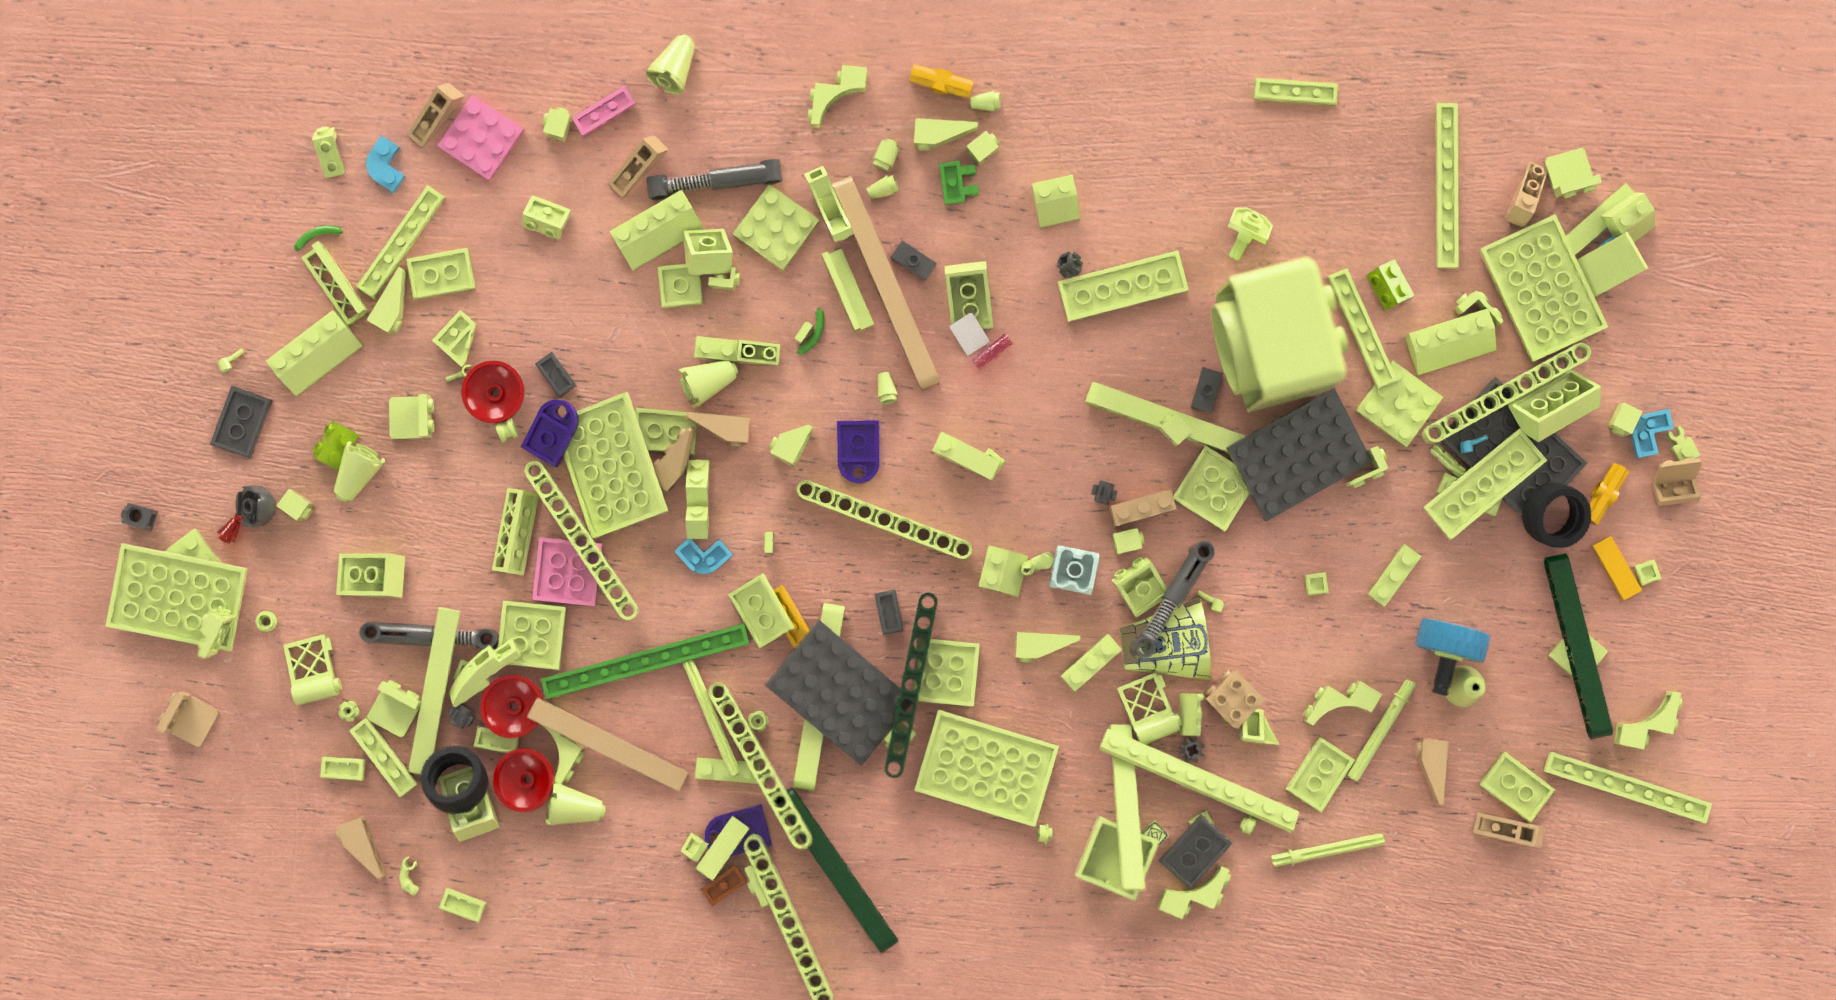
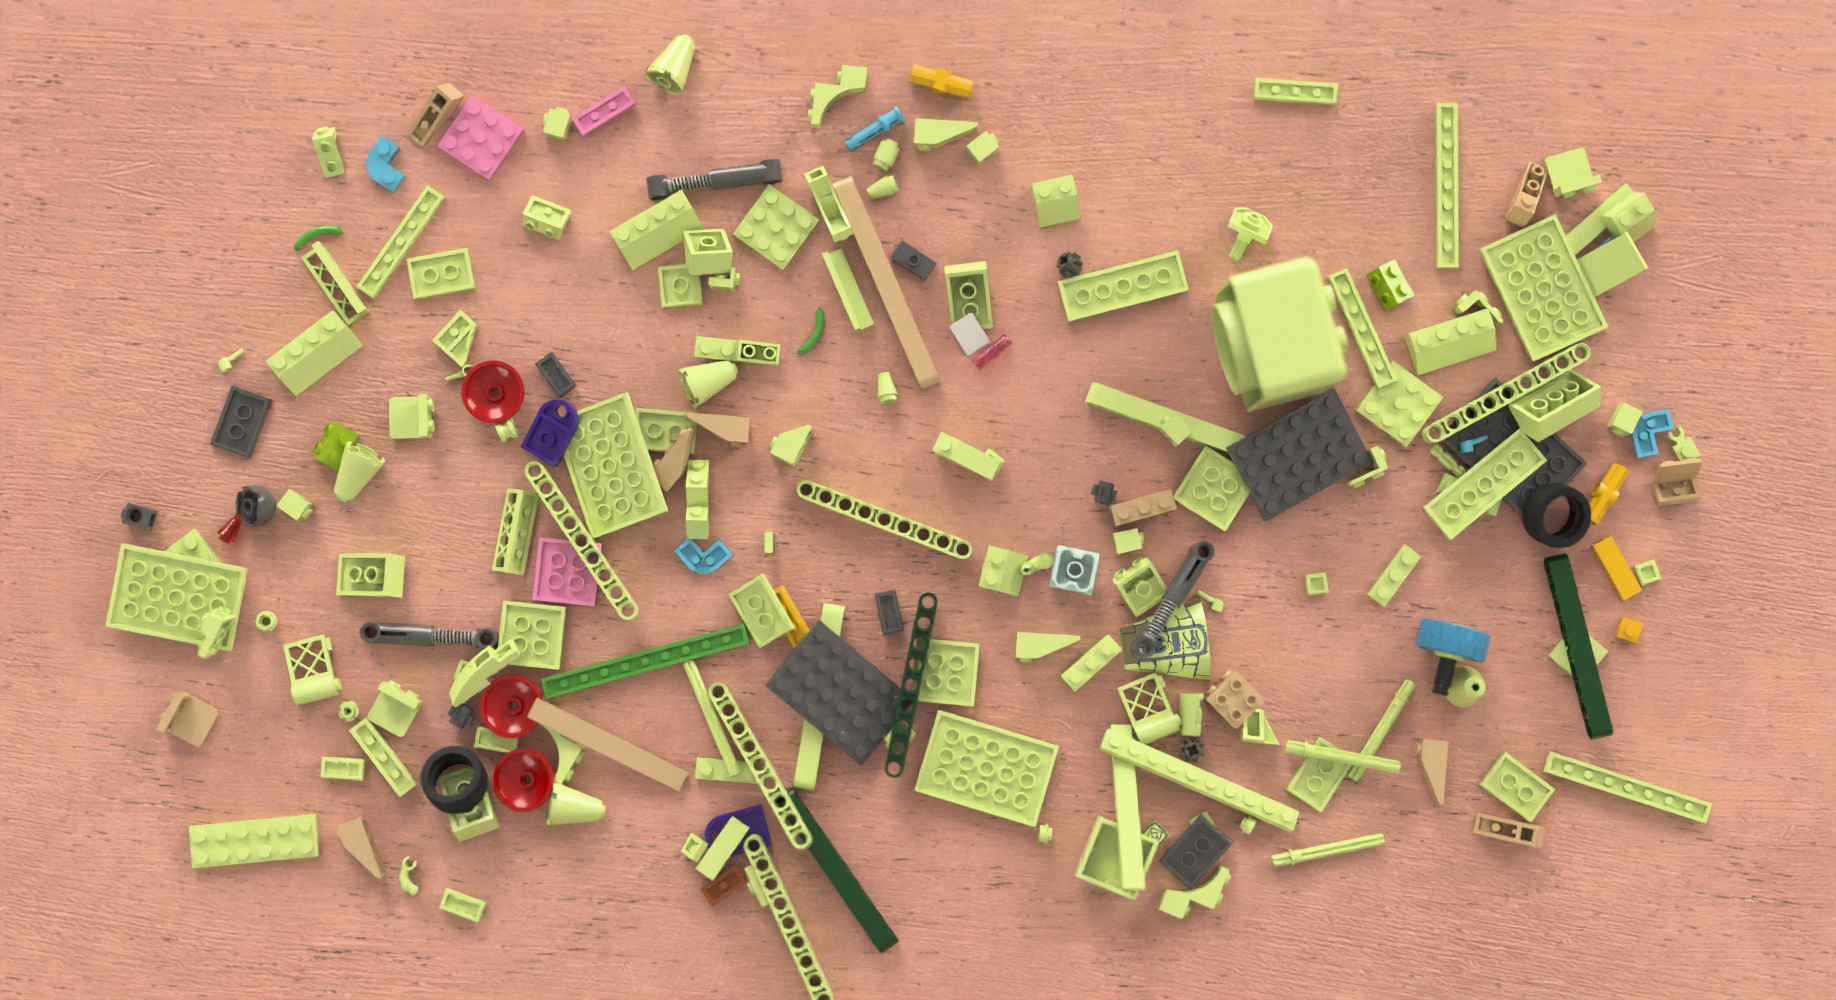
(254, 841): none -> yellowish green plate
(390, 307): yellowish green slope -> none
(434, 688): yellowish green tile -> none
(638, 165): tan slope -> none
(763, 721): yellowish green plate -> none
(804, 333): yellowish green tile -> none
(858, 448): dark purple tile -> none
(882, 124): none -> medium azure pin
(952, 182): bright green plate -> none
(987, 101): yellowish green cone -> none
(1206, 390): dark grey plate -> none
(1328, 699): yellowish green arch -> none
(1342, 756): none -> yellowish green axle
(1628, 630): none -> yellow plate
(1663, 721): yellowish green arch -> none

